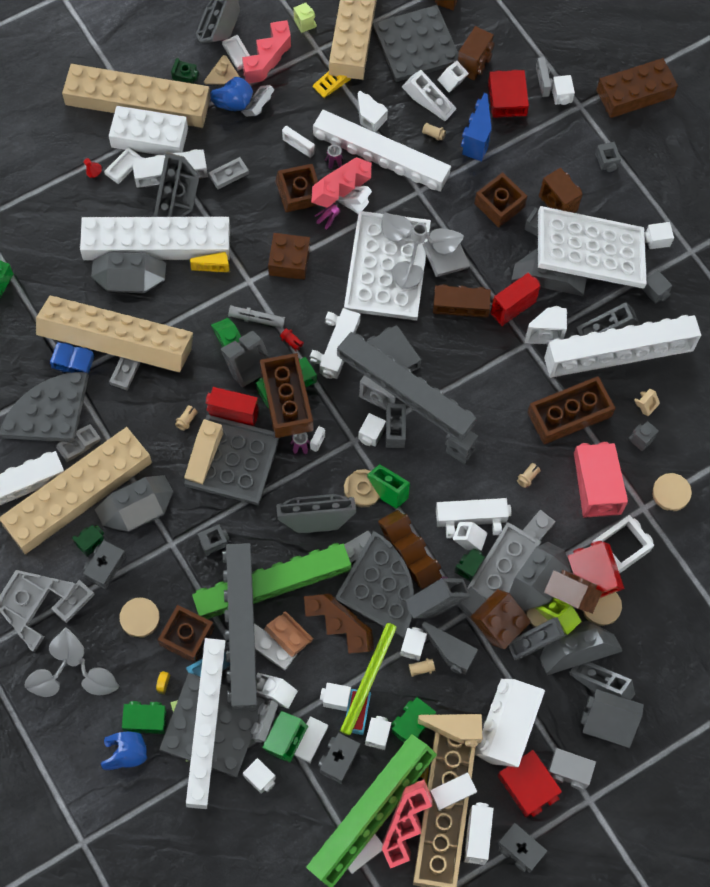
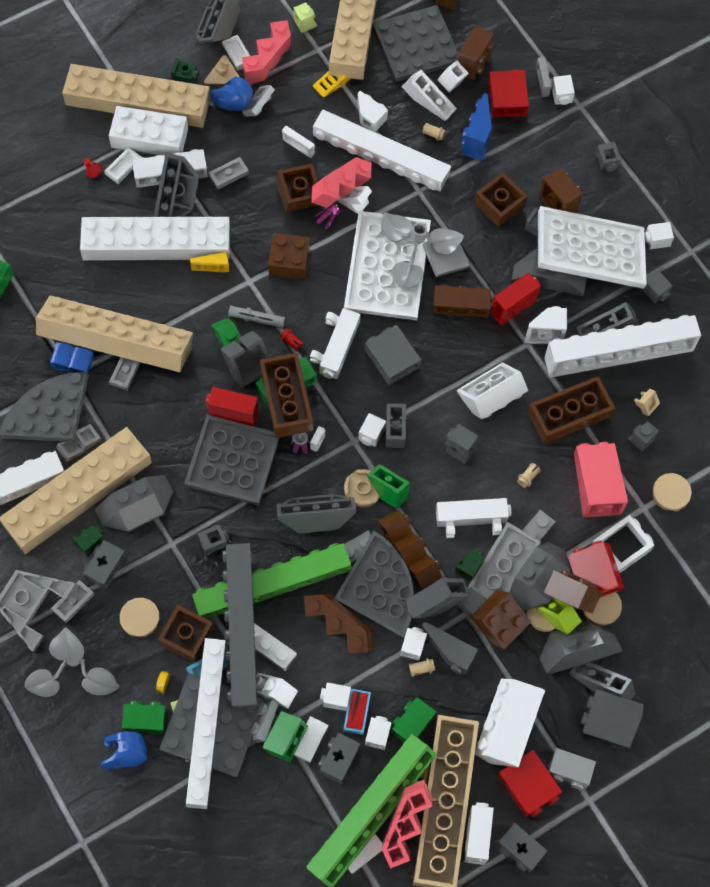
(128, 272): dark grey wedge -> none
(185, 419): tan pin -> none
(204, 451): tan slope -> none
(259, 776): white brick -> none
(288, 634): nougat plate -> none
(334, 153): piece -> none
(368, 679): lime axle -> none
(375, 394): light grey slope -> none
(406, 386): dark grey brick -> none
(453, 791): white tile -> none
(461, 728): tan slope -> none
(470, 536): white brick -> none
(493, 390): none -> white slope
(536, 638): dark grey tile -> none
(636, 87): reddish brown brick -> none

